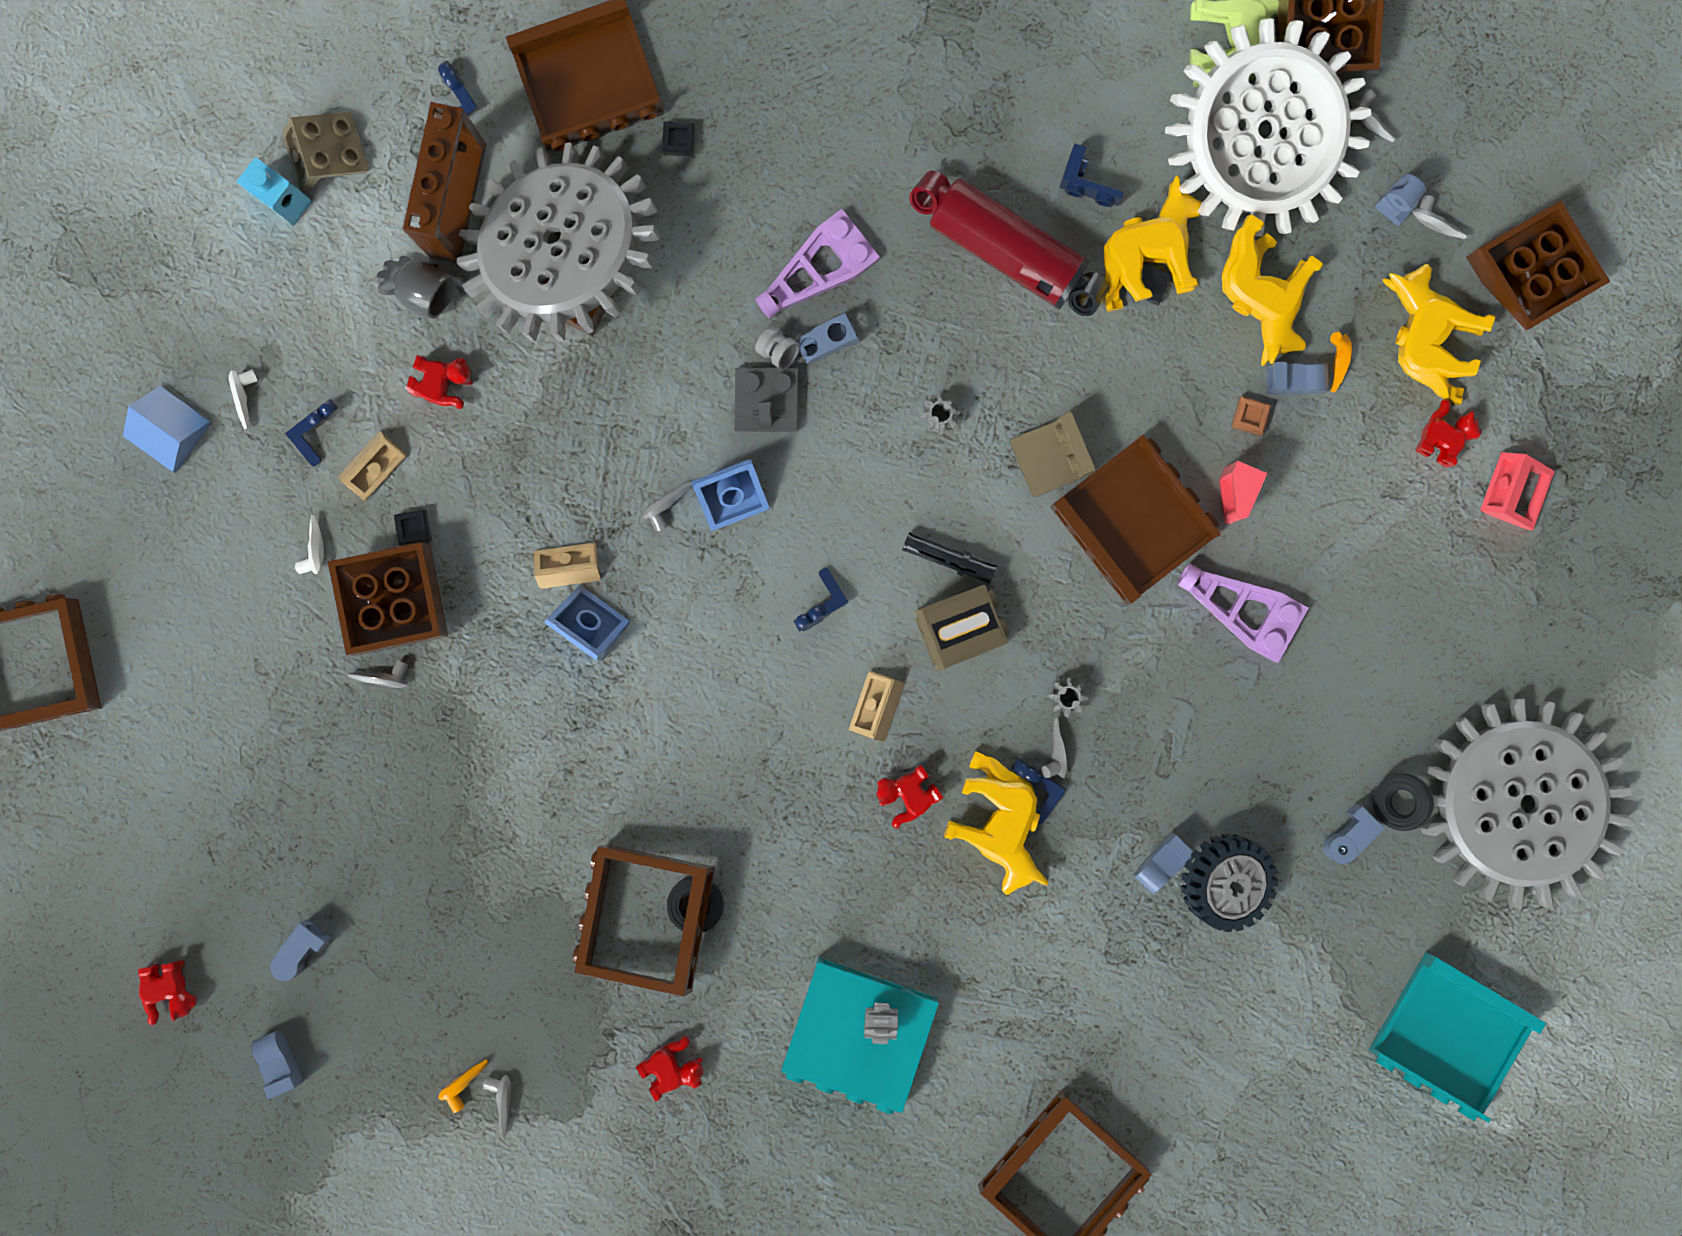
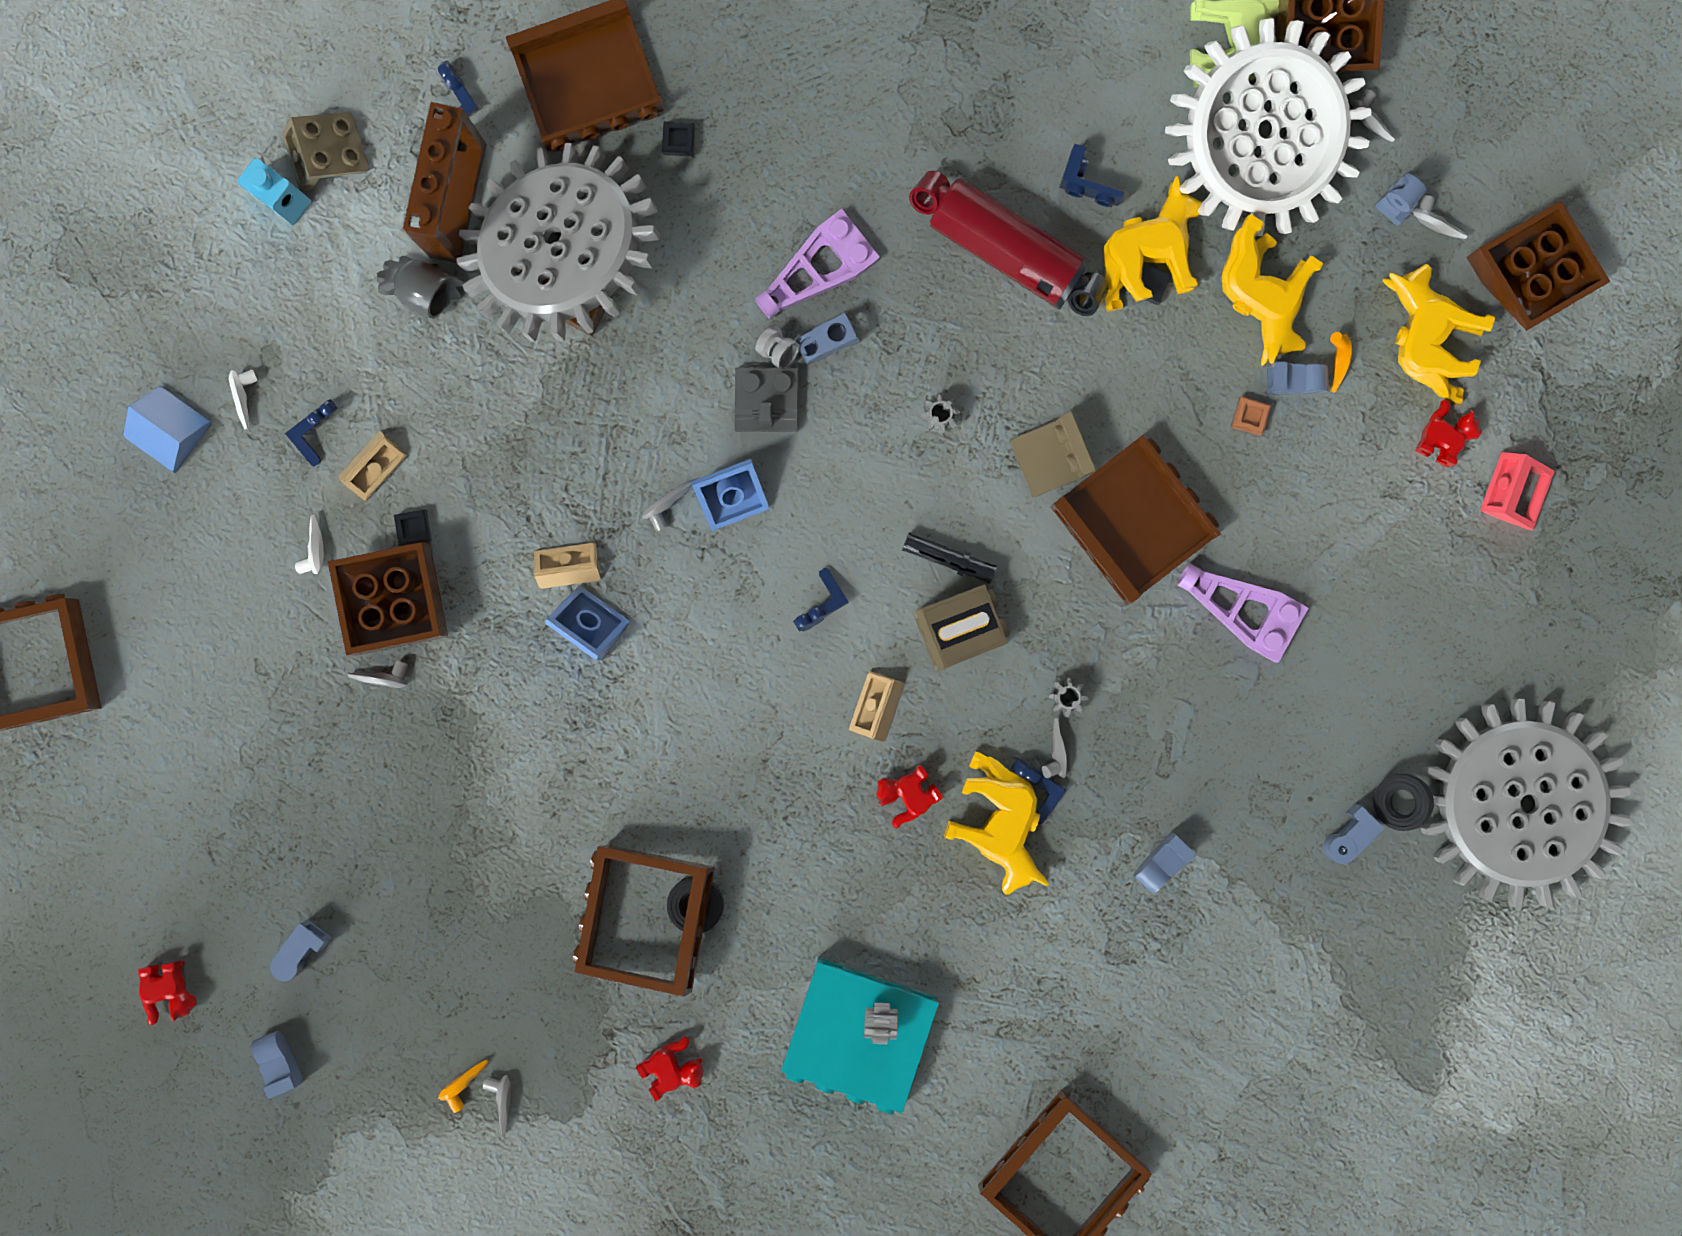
(436, 380): red animal -> none
(1229, 882): wheel -> none
(1239, 490): coral tile -> none
(1453, 1036): teal panel -> none

